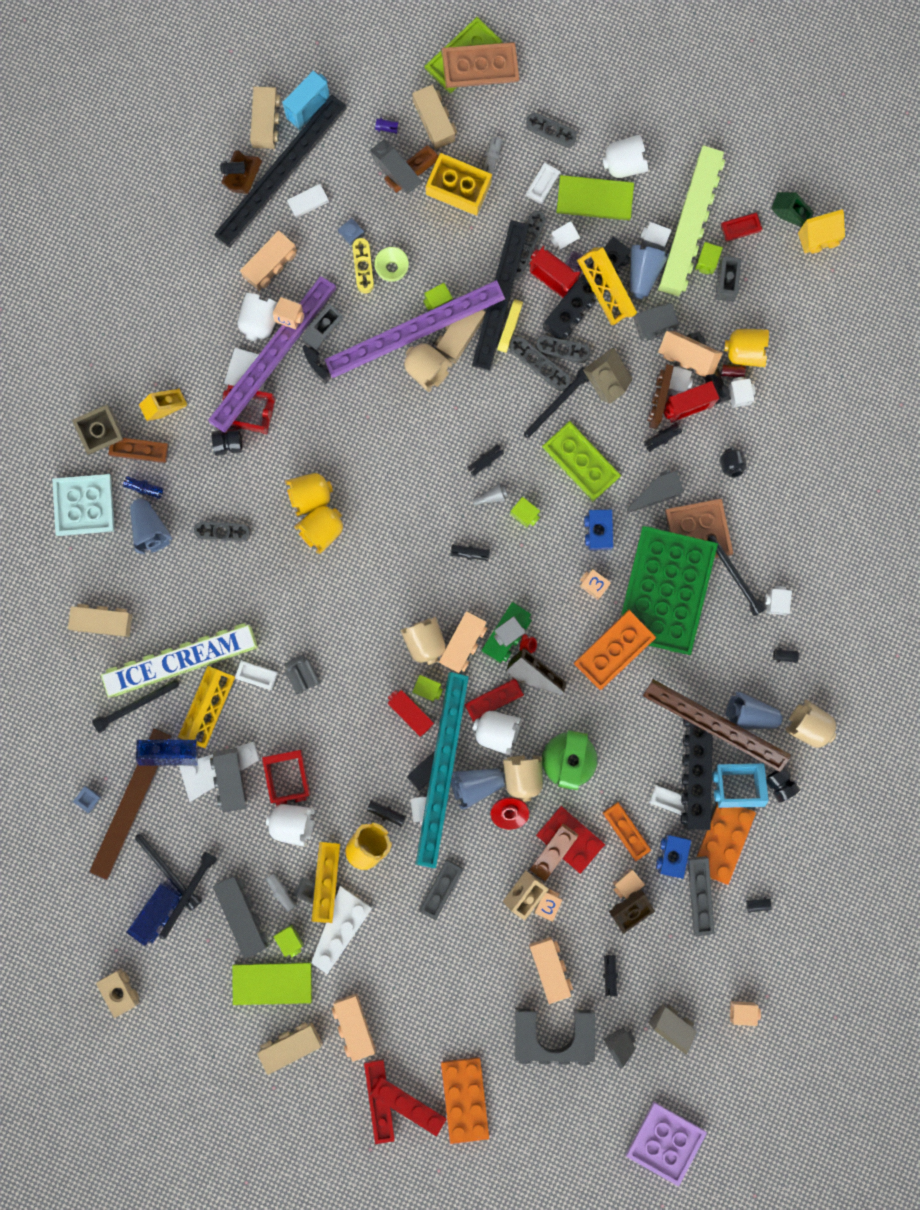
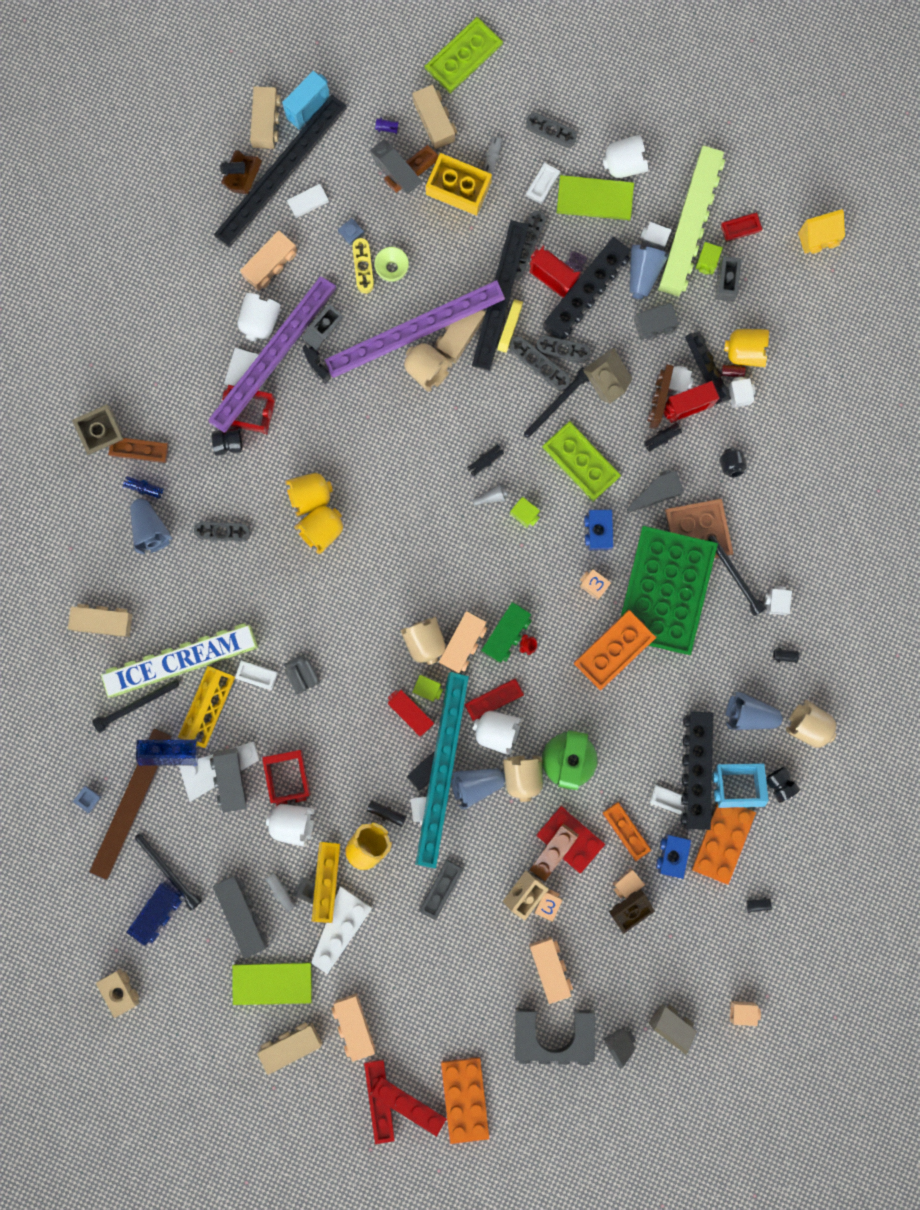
(83, 505): light aqua plate -> none
(162, 404): yellow slope -> none
(206, 862): black piece -> none
(288, 313): light nougat brick -> none
(289, 941): lime brick -> none
(437, 297): lime brick -> none
(470, 552): black pin -> none
(480, 65): nougat plate -> none
(508, 632): light grey brick -> none
(509, 813): red dish -> none
(532, 672): slope -> none
(564, 235): white brick -> none
(610, 975): black pin -> none
(613, 284): yellow fence -> none
(666, 1143): lavender plate -> none
(689, 353): light nougat brick -> none
(701, 896): dark grey plate -> none
(716, 725): reddish brown tile -> none
(791, 208): dark green slope -> none

